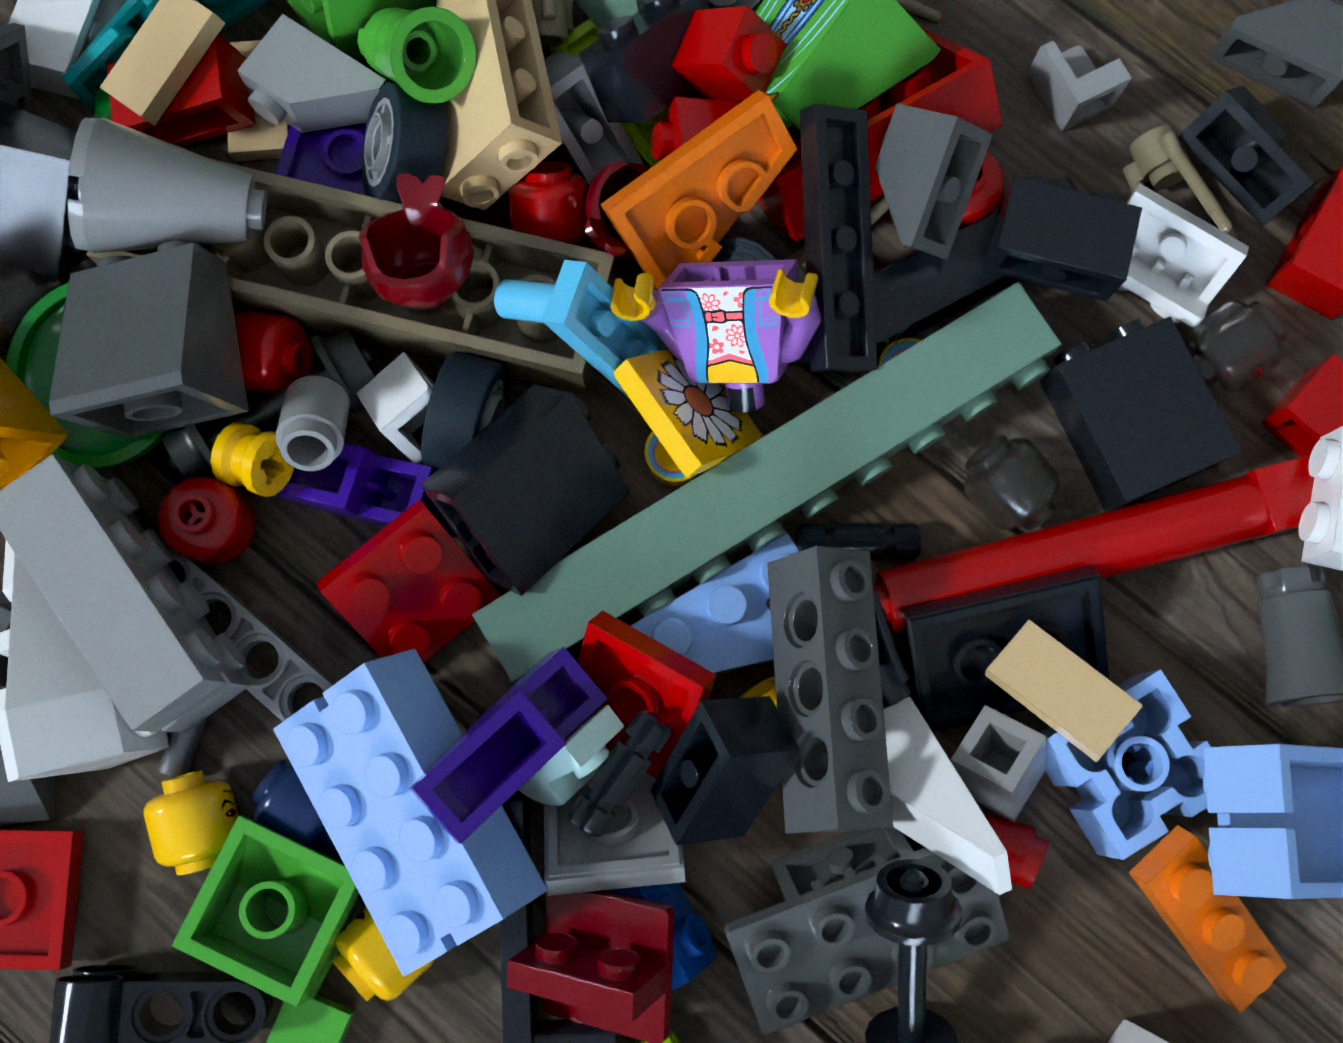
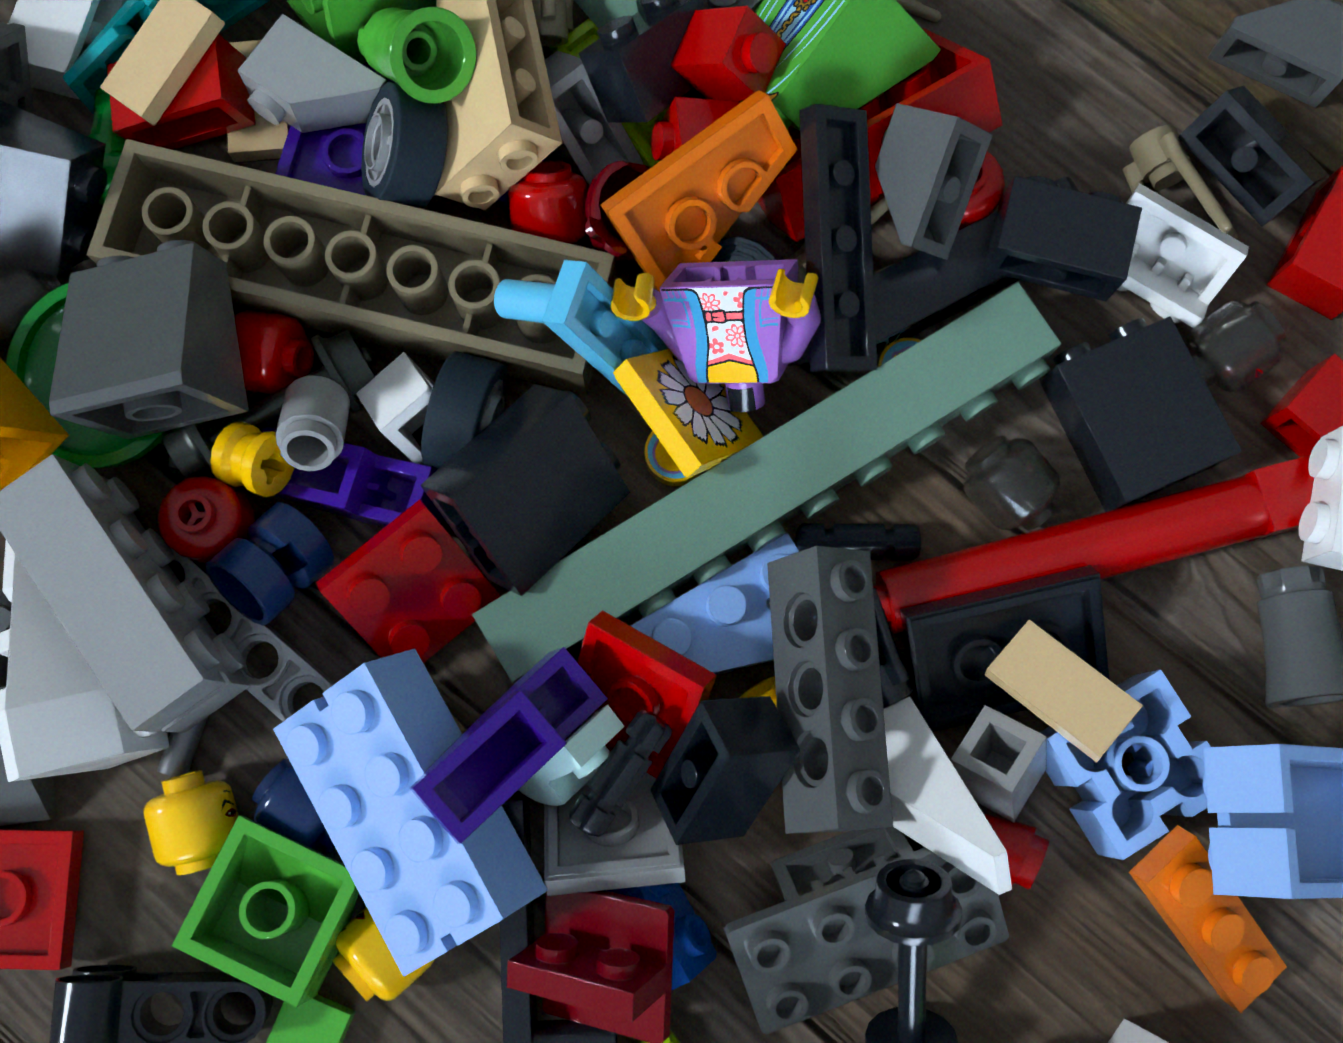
(153, 192): light grey cone -> none
(261, 572): none -> dark blue wheel
(417, 252): dark red hat -> none
(1073, 85): light grey panel -> none

